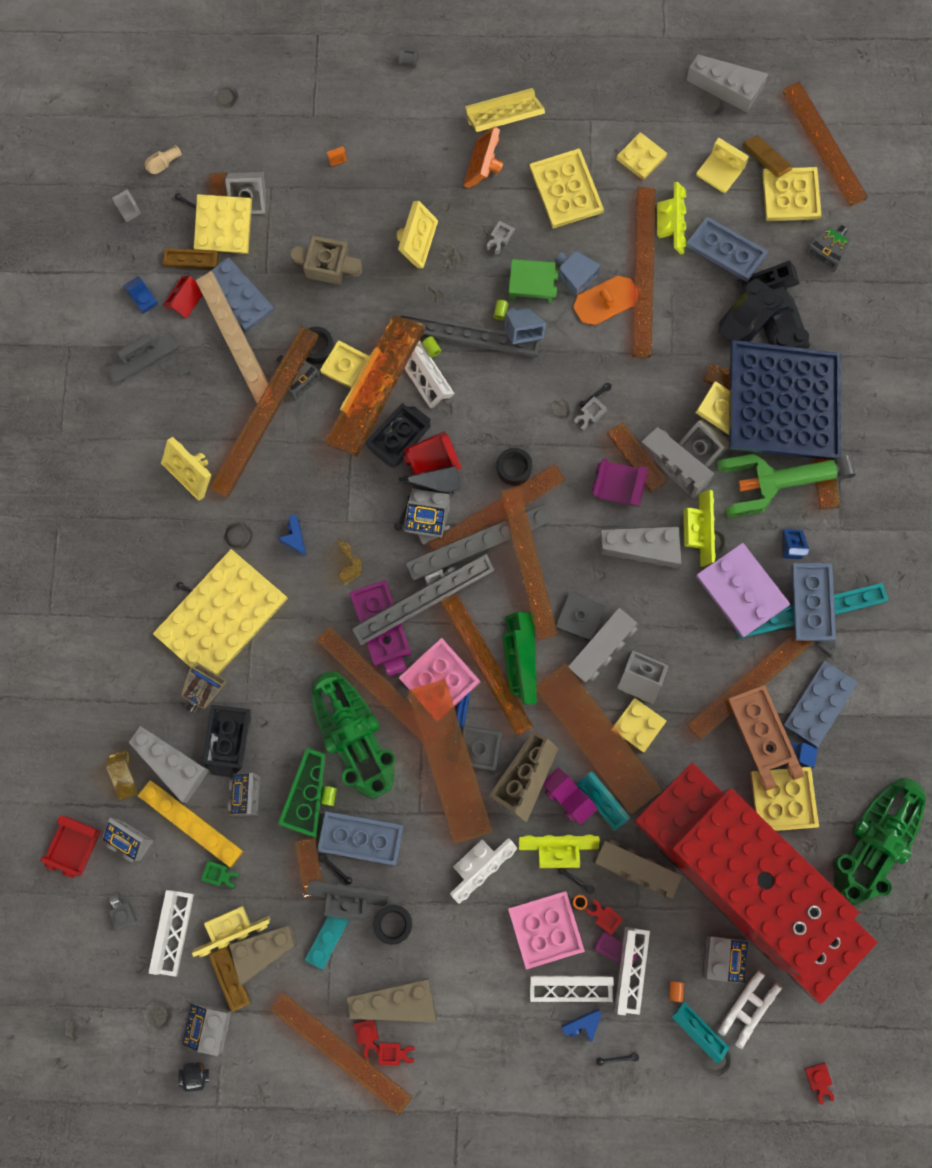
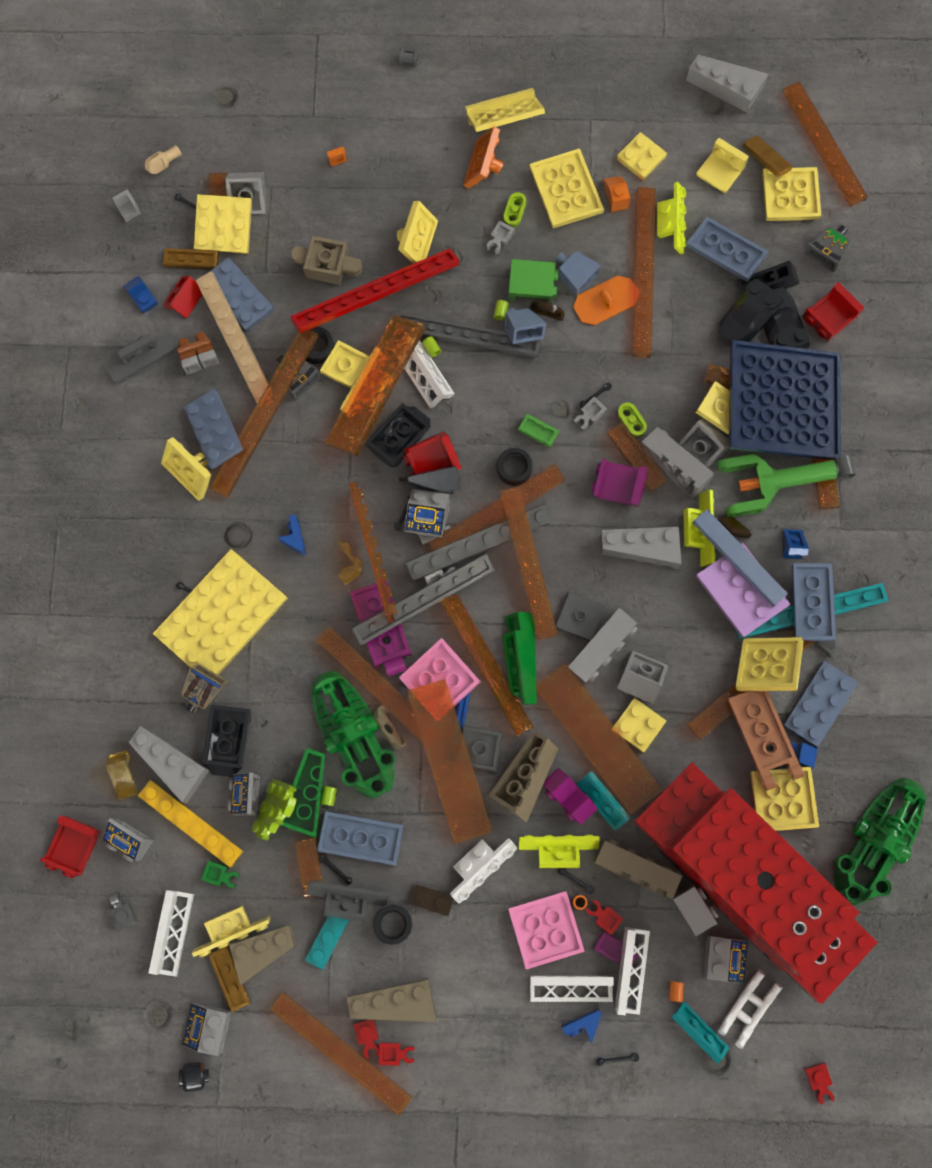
(190, 352): none -> hips
(213, 428): none -> sand blue plate
(276, 806): none -> lime plate
(374, 290): none -> red plate
(375, 558): none -> clear orange plate
(382, 720): none -> dark tan piece
(431, 900): none -> dark brown plate
(513, 210): none -> lime plate
(538, 430): none -> bright green plate
(547, 309): none -> dark brown tile
(617, 193): none -> orange slope
(633, 420): none -> lime plate
(695, 909): none -> light grey slope
(735, 527): none -> dark brown piece
(740, 558): none -> sand blue tile
(770, 664): none -> light yellow plate
(833, 312): none -> red panel

